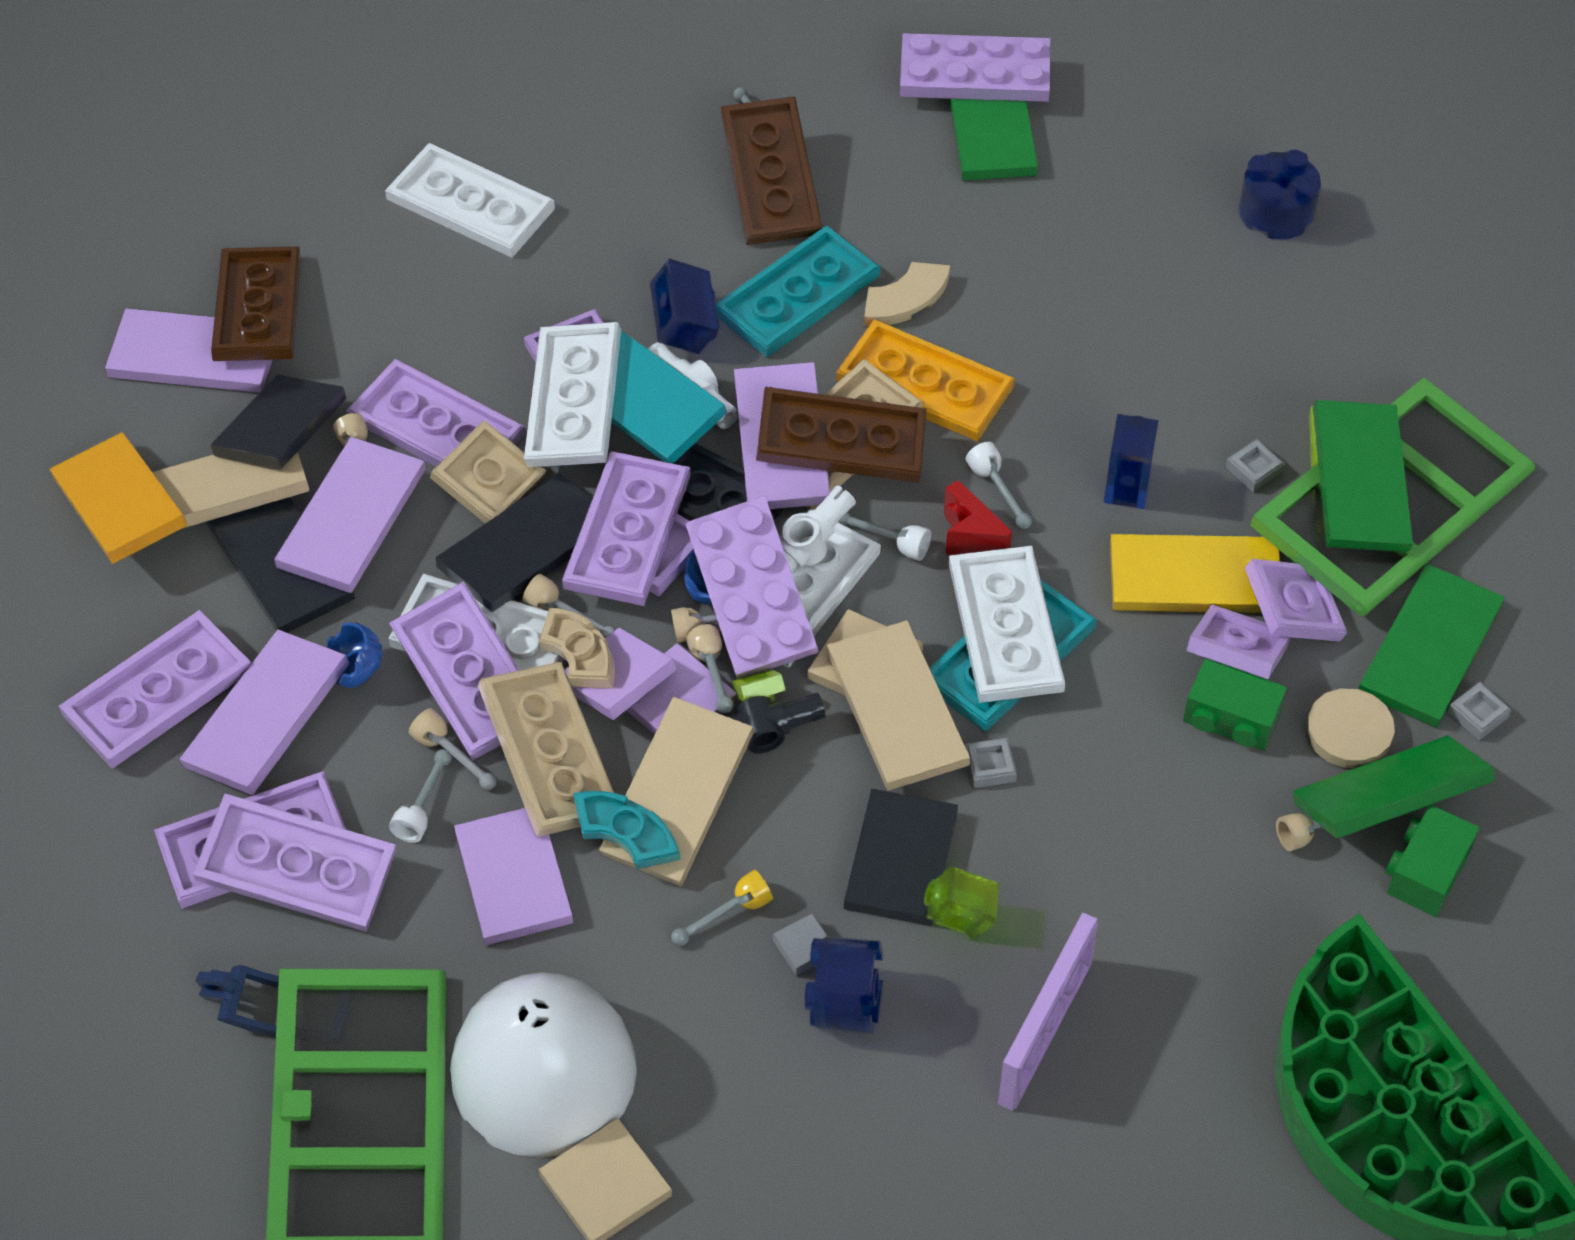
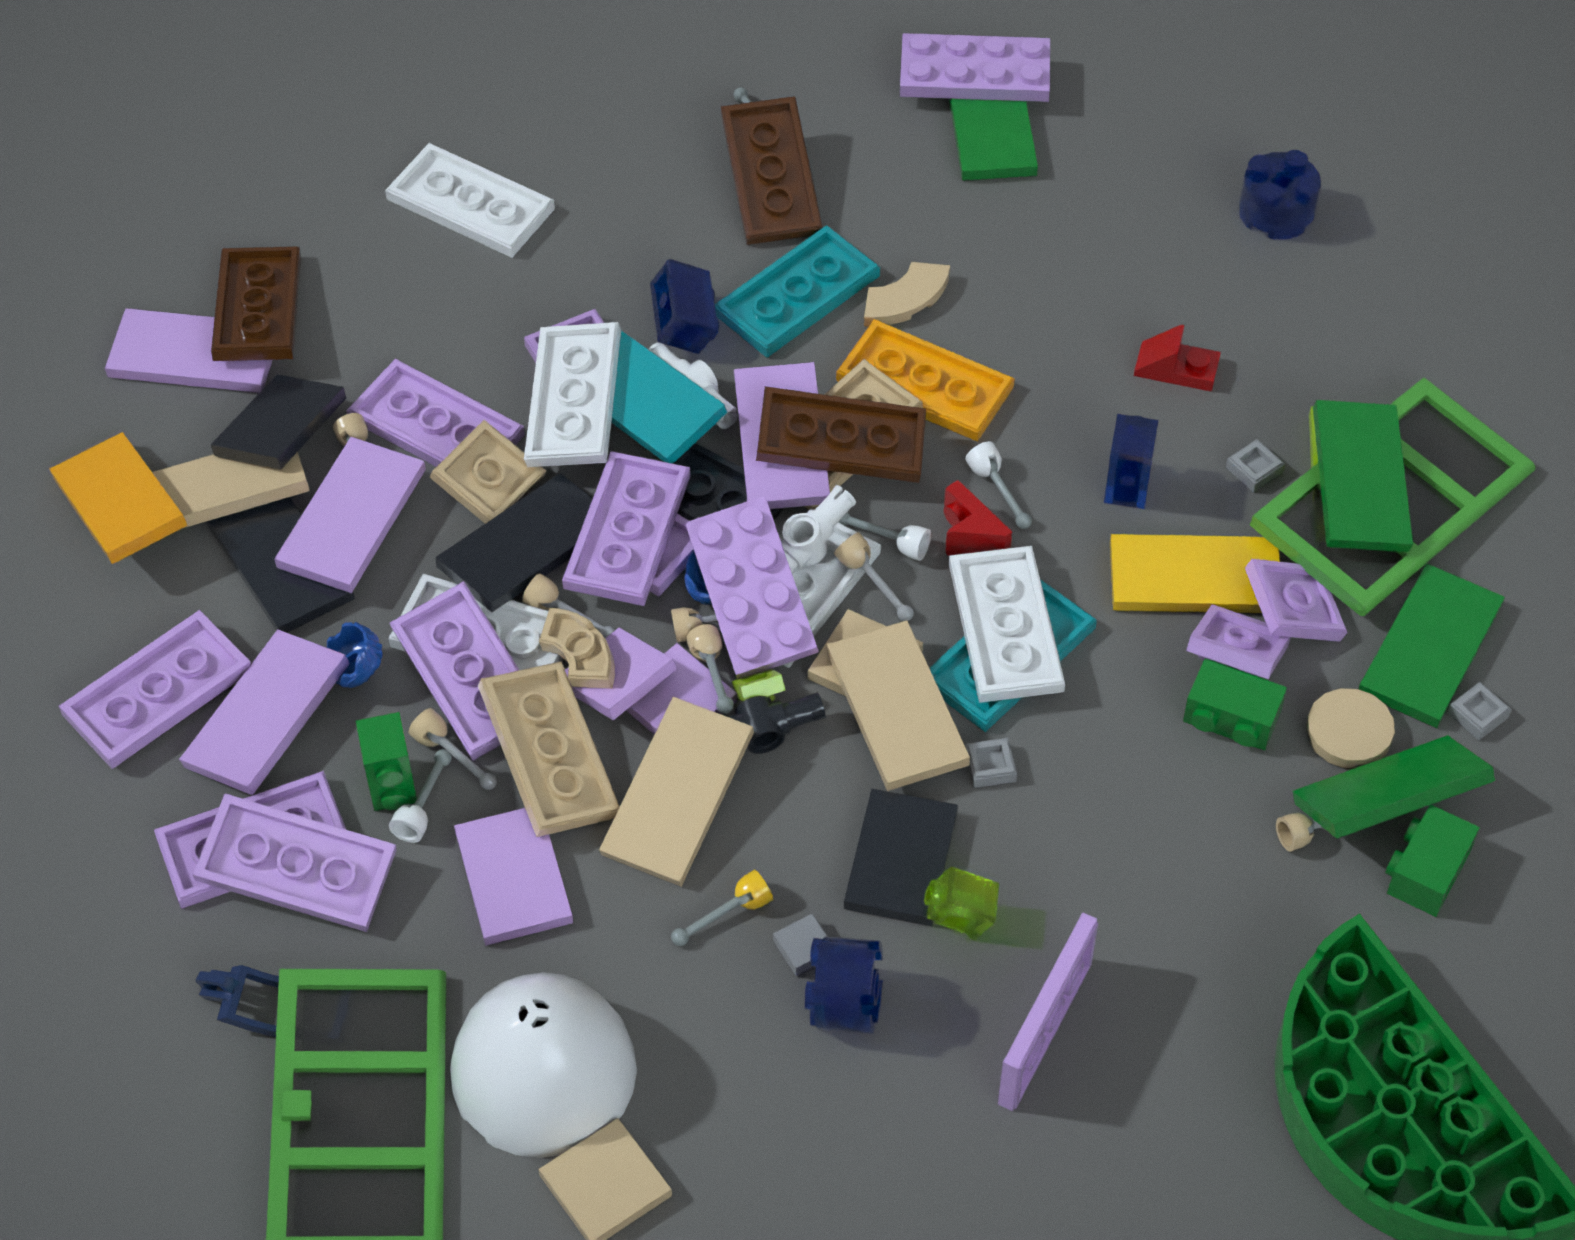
(386, 761): none -> green brick
(627, 824): teal tile -> none
(855, 554): none -> hinge
(1170, 361): none -> red slope

